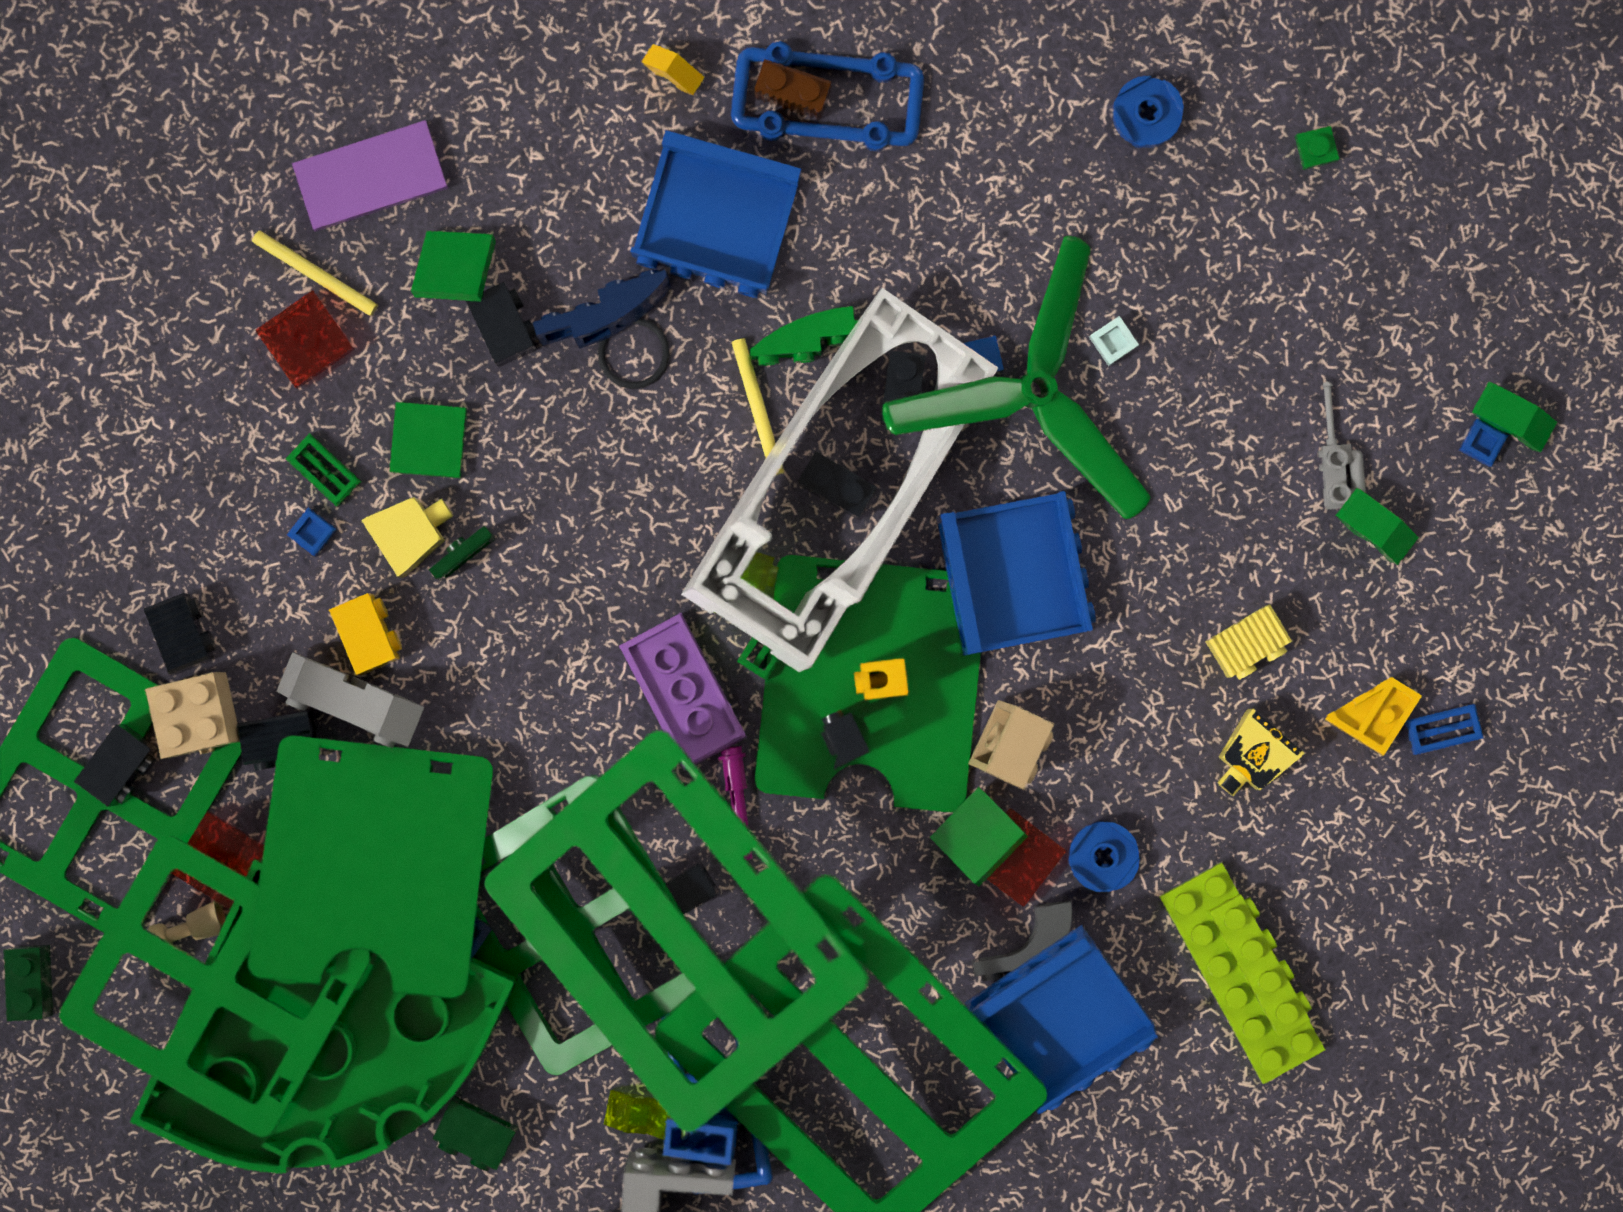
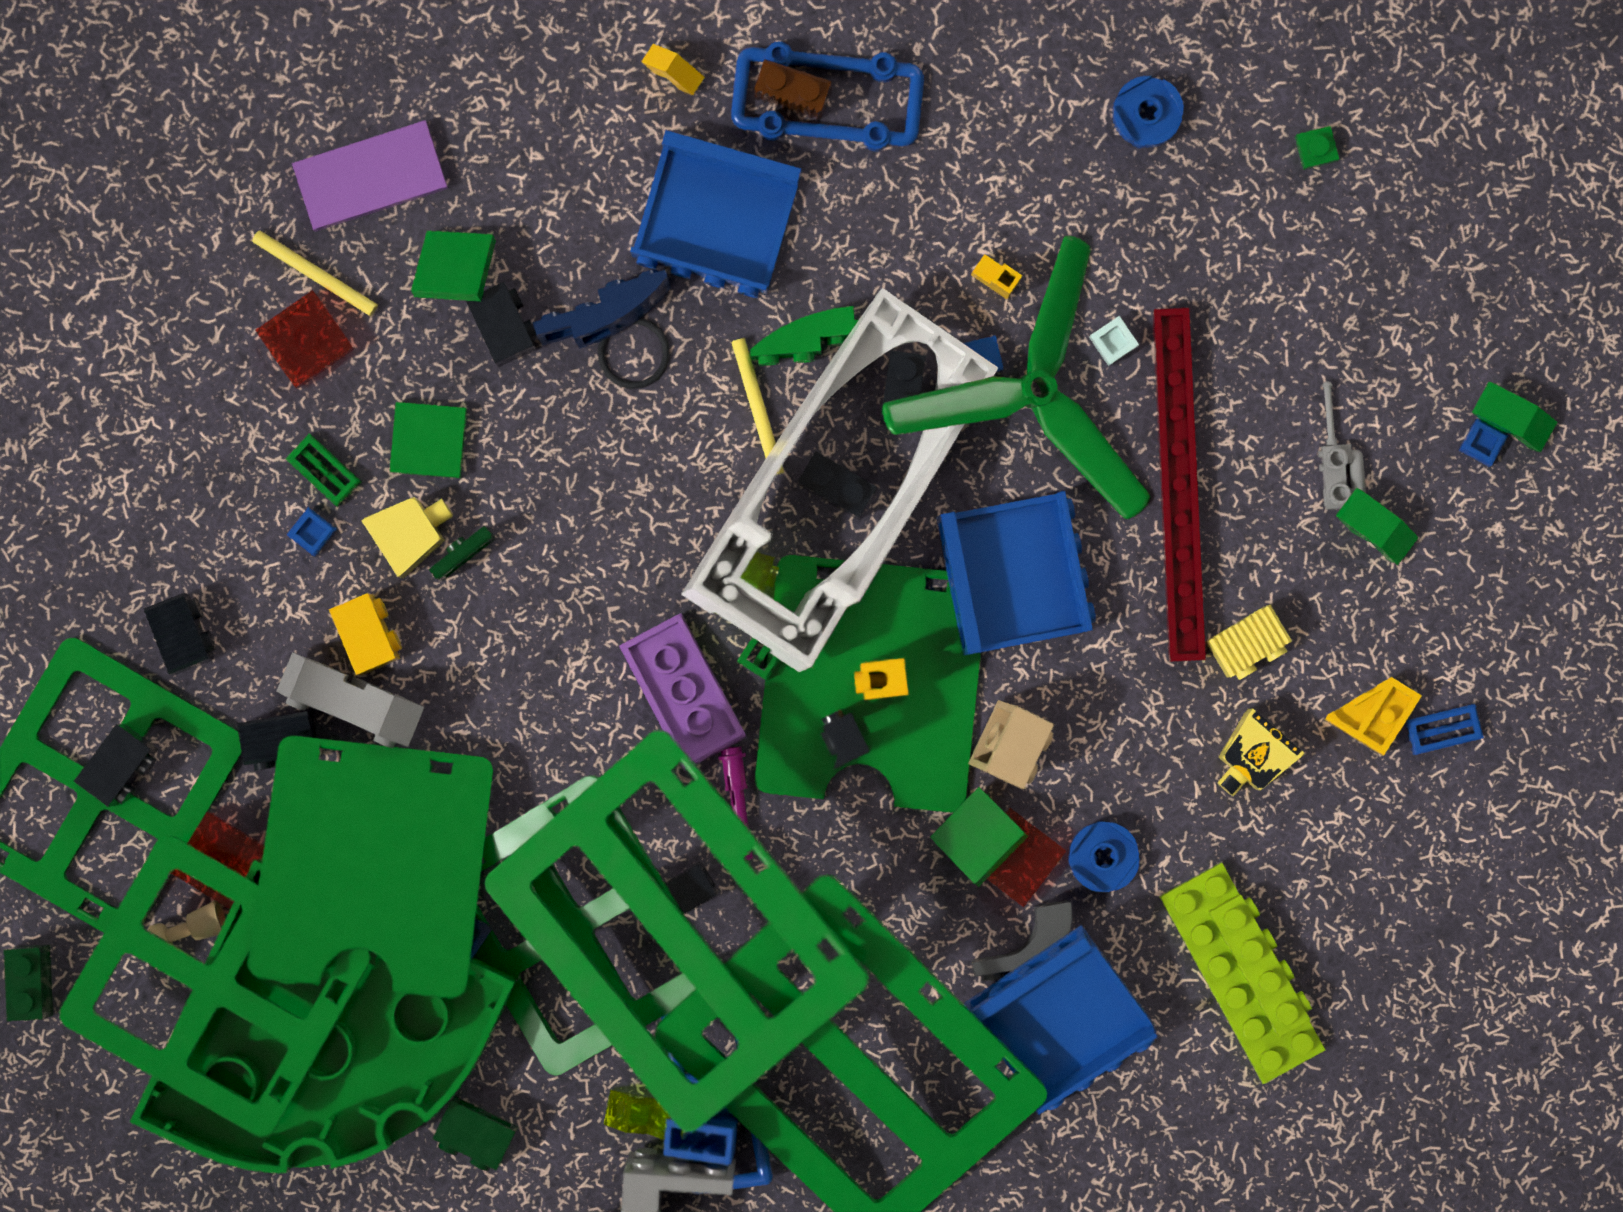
(193, 715): tan brick -> none
(997, 277): none -> yellow piece
(1179, 485): none -> dark red plate

